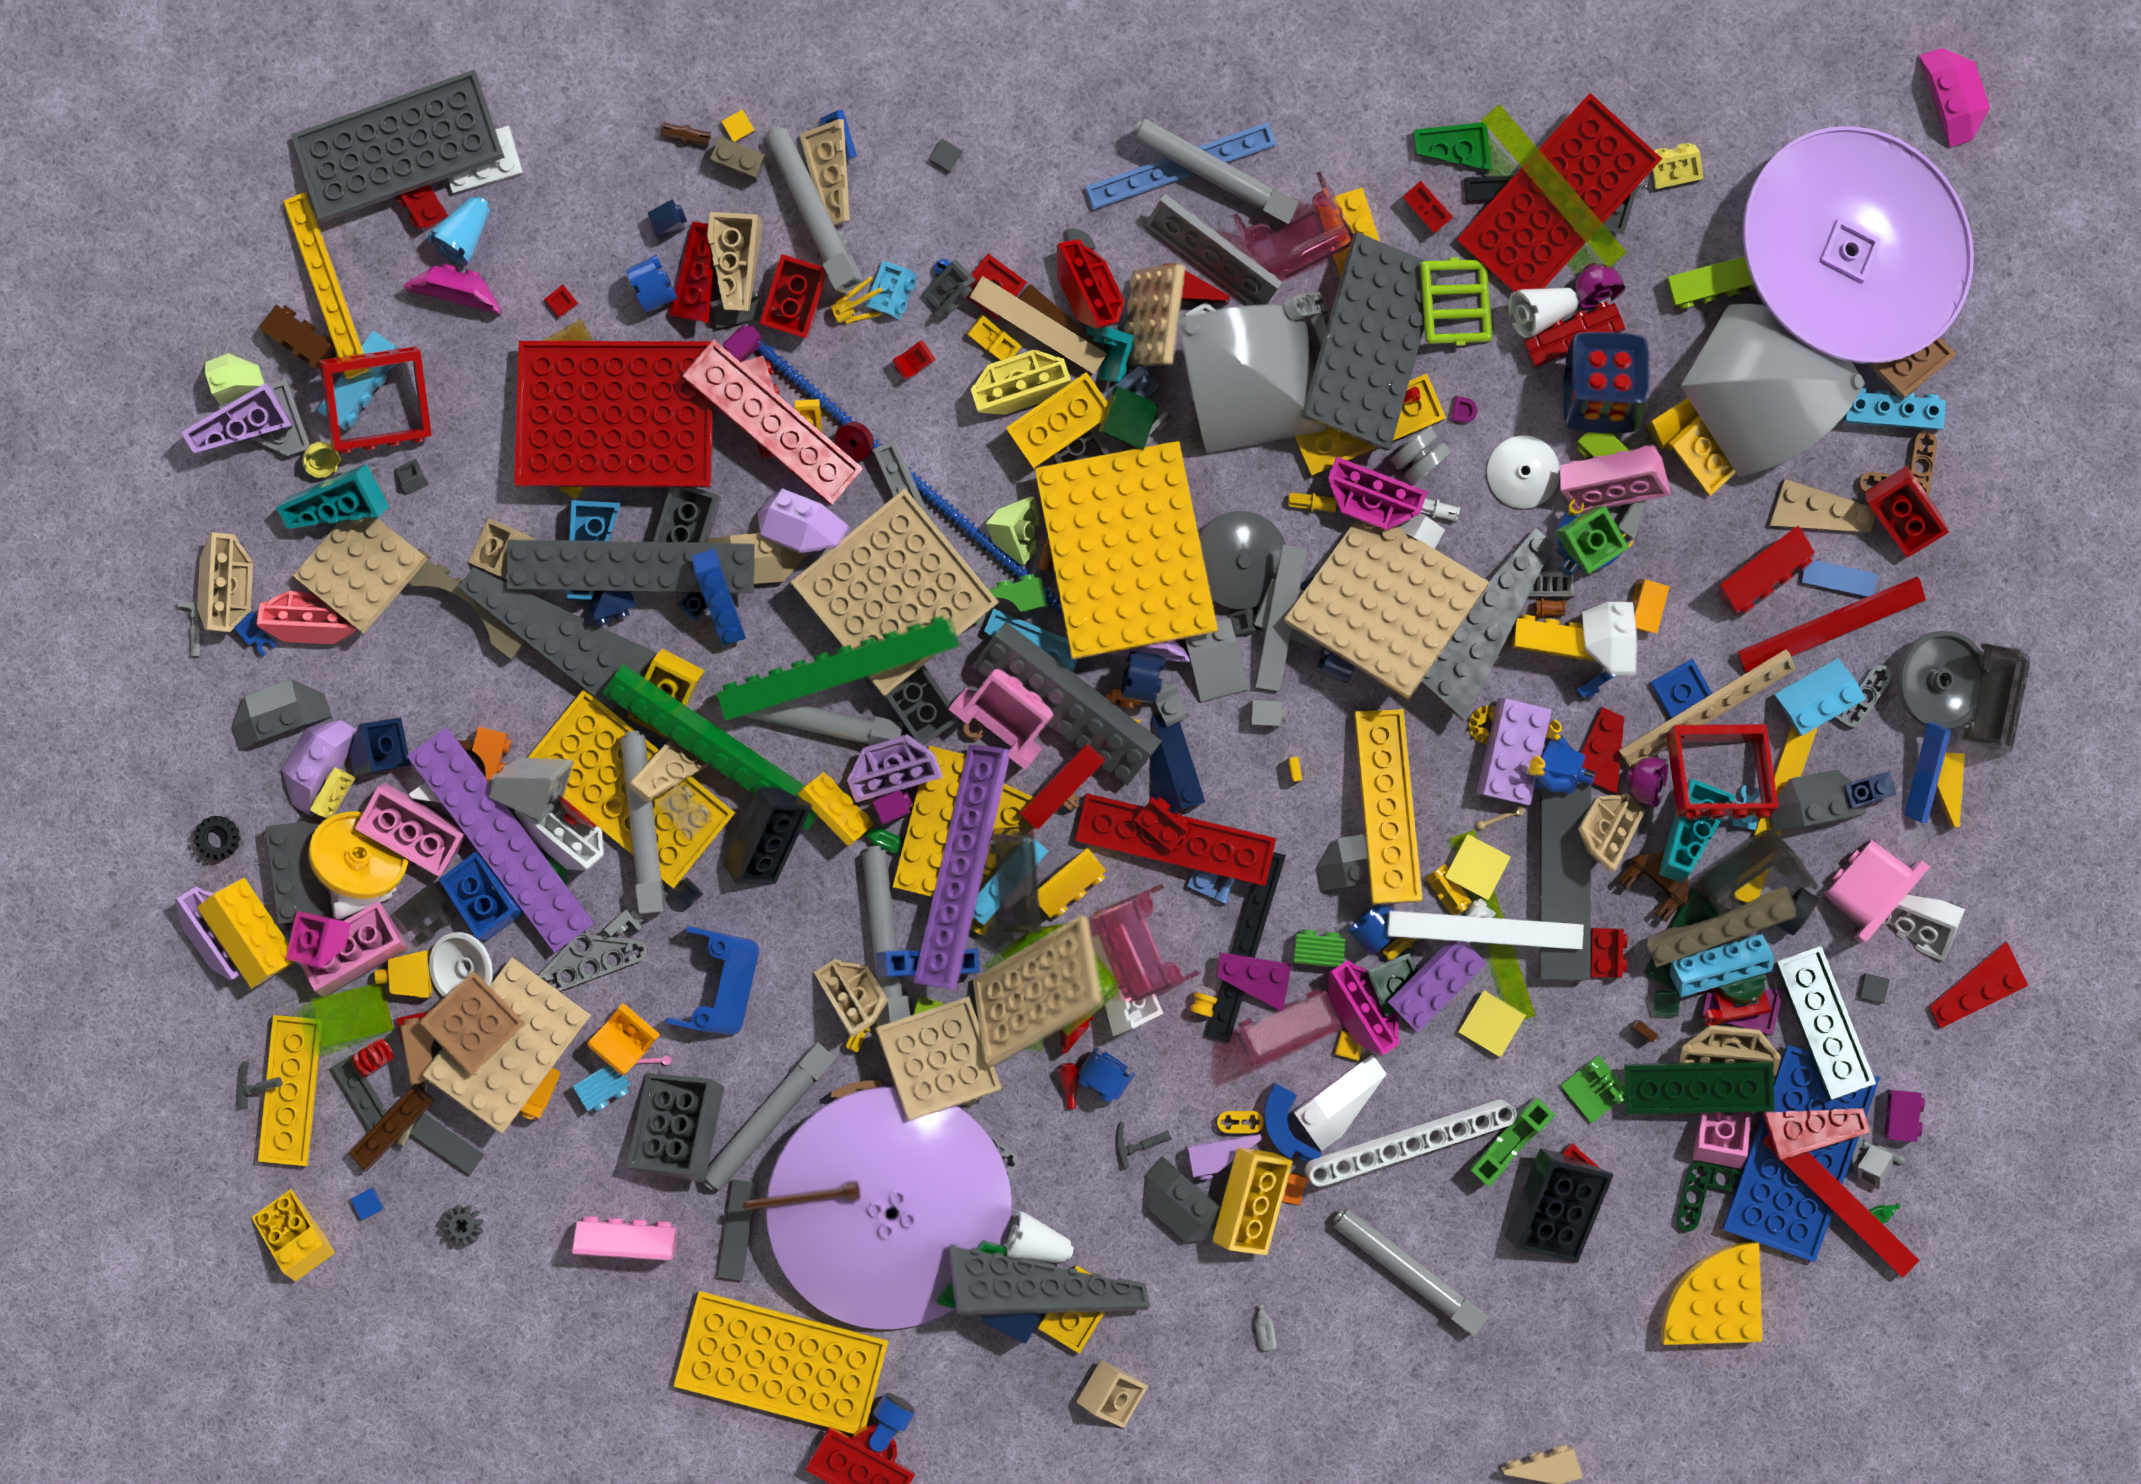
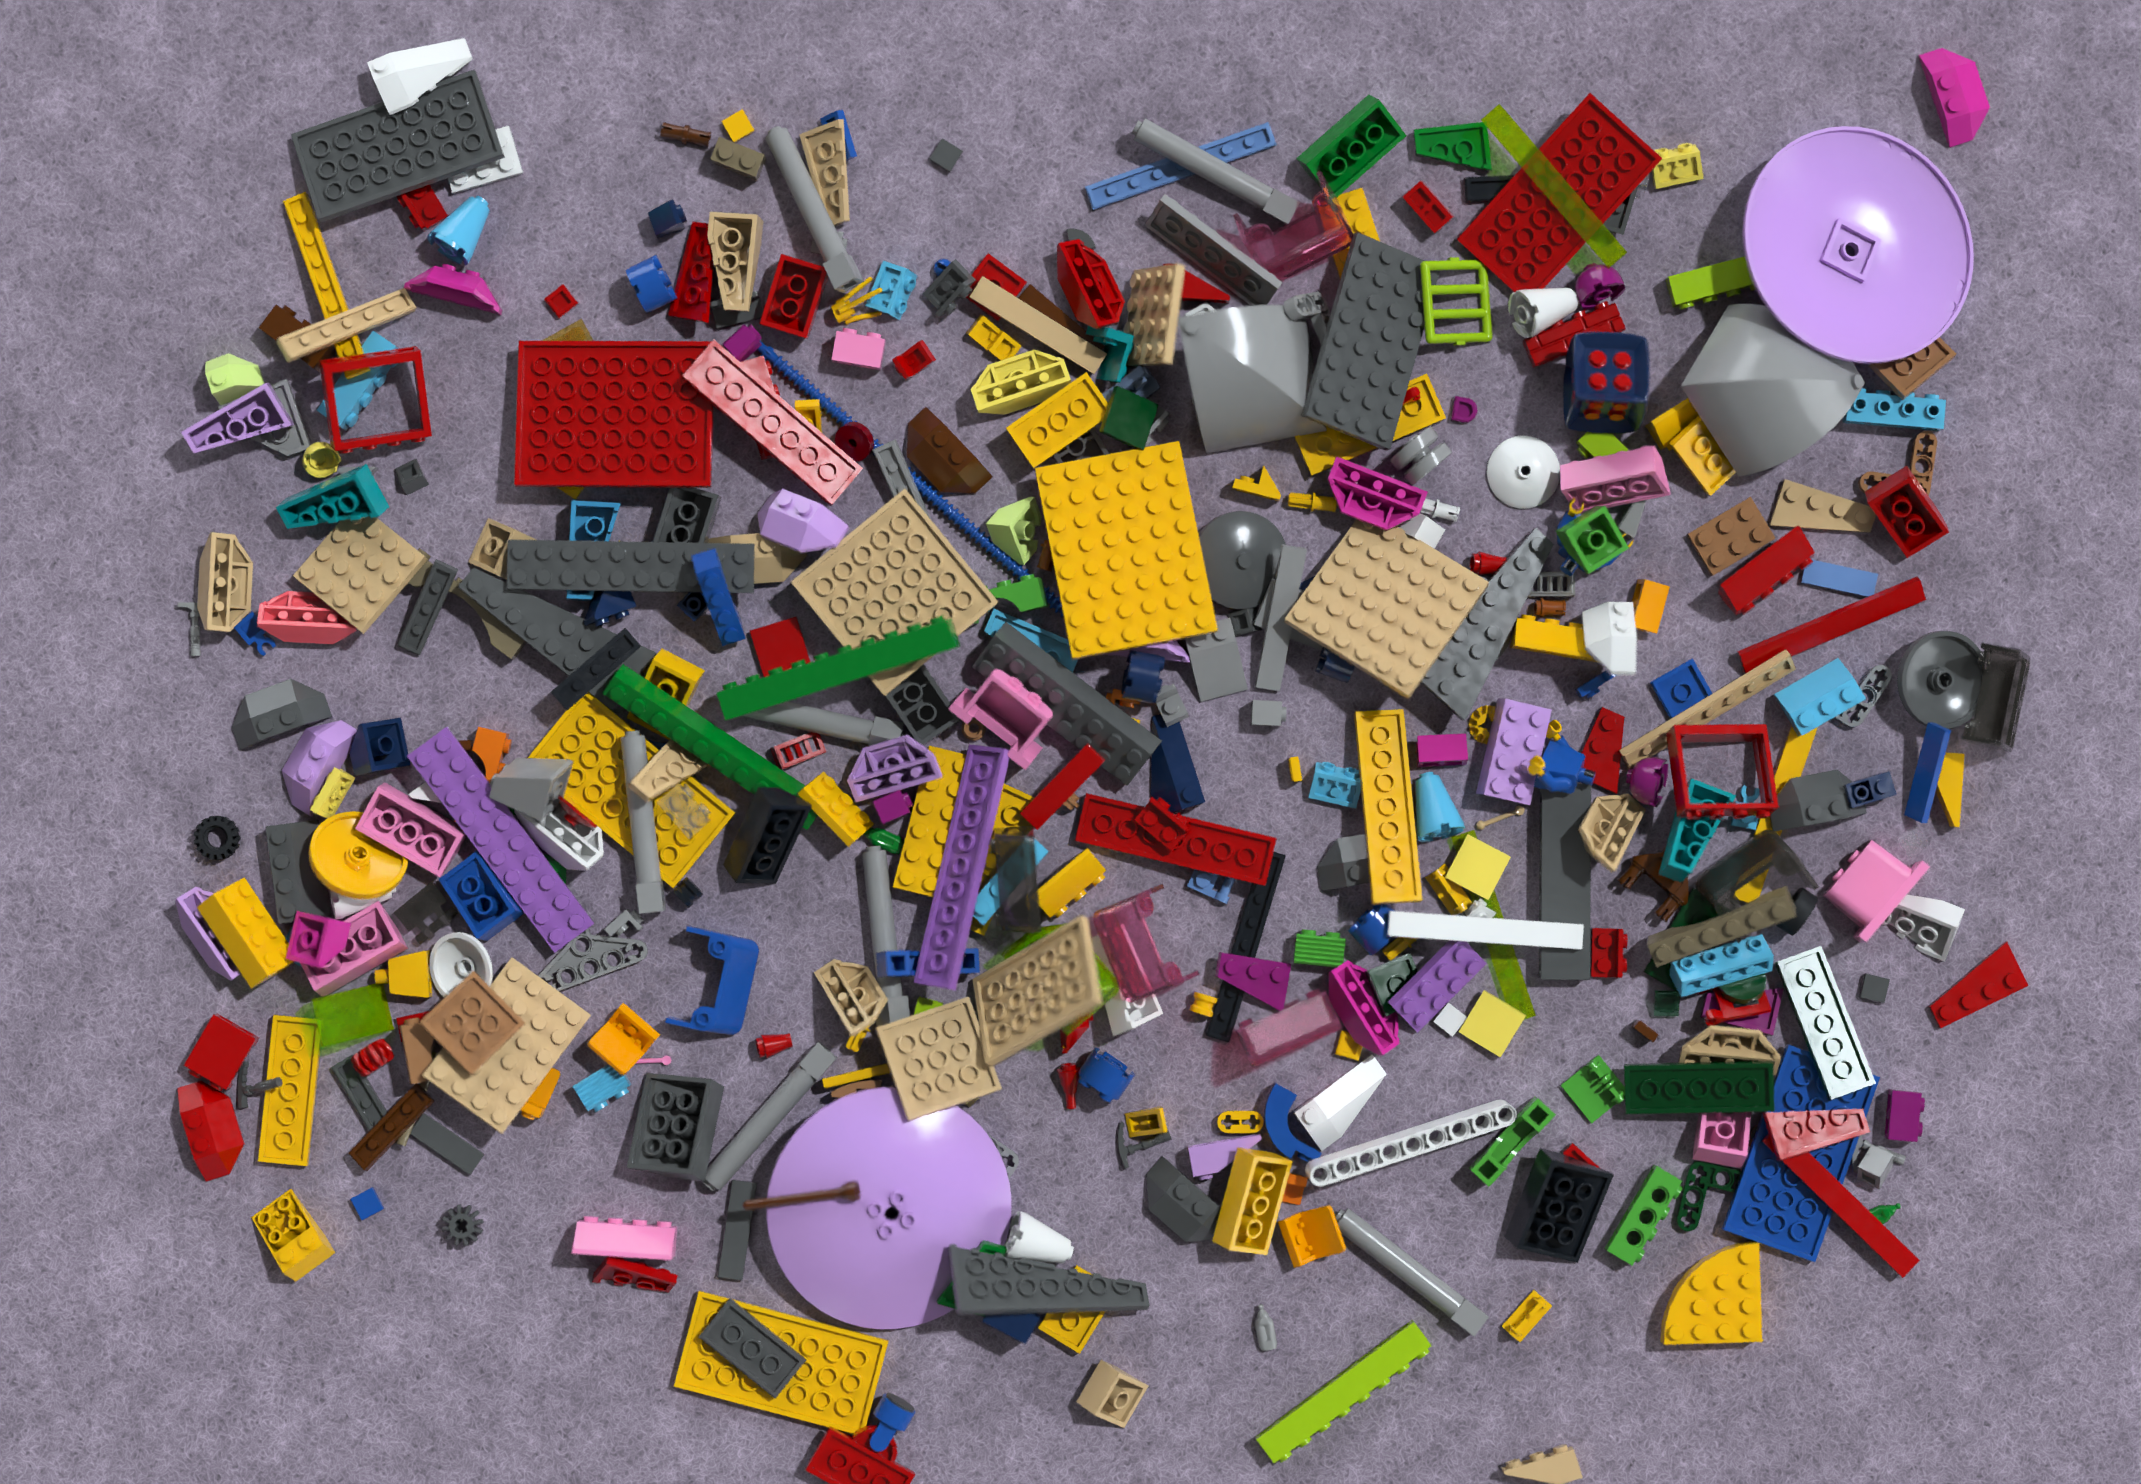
(210, 1128): none -> red wedge
(220, 1052): none -> red panel
(346, 325): none -> tan tile
(411, 72): none -> white wedge
(427, 607): none -> dark grey tile
(595, 669): none -> black plate
(628, 1272): none -> red wing
(752, 1348): none -> dark grey tile
(772, 1044): none -> red cone
(779, 645): none -> red tile
(779, 760): none -> red slope
(856, 1075): none -> yellow tile
(858, 349): none -> bright pink brick
(943, 456): none -> reddish brown wedge
(1146, 1122): none -> yellow slope
(1265, 488): none -> yellow slope
(1311, 1235): none -> light orange bracket
(1335, 784): none -> medium azure bracket
(1343, 1391): none -> lime brick
(1352, 145): none -> green slope
(1435, 810): none -> medium azure cone
(1441, 750): none -> dark pink hinge
(1450, 1019): none -> white tile
(1485, 563): none -> red cone
(1526, 1316): none -> yellow hinge
(1642, 1201): none -> bright green brick
(1731, 536): none -> medium nougat plate

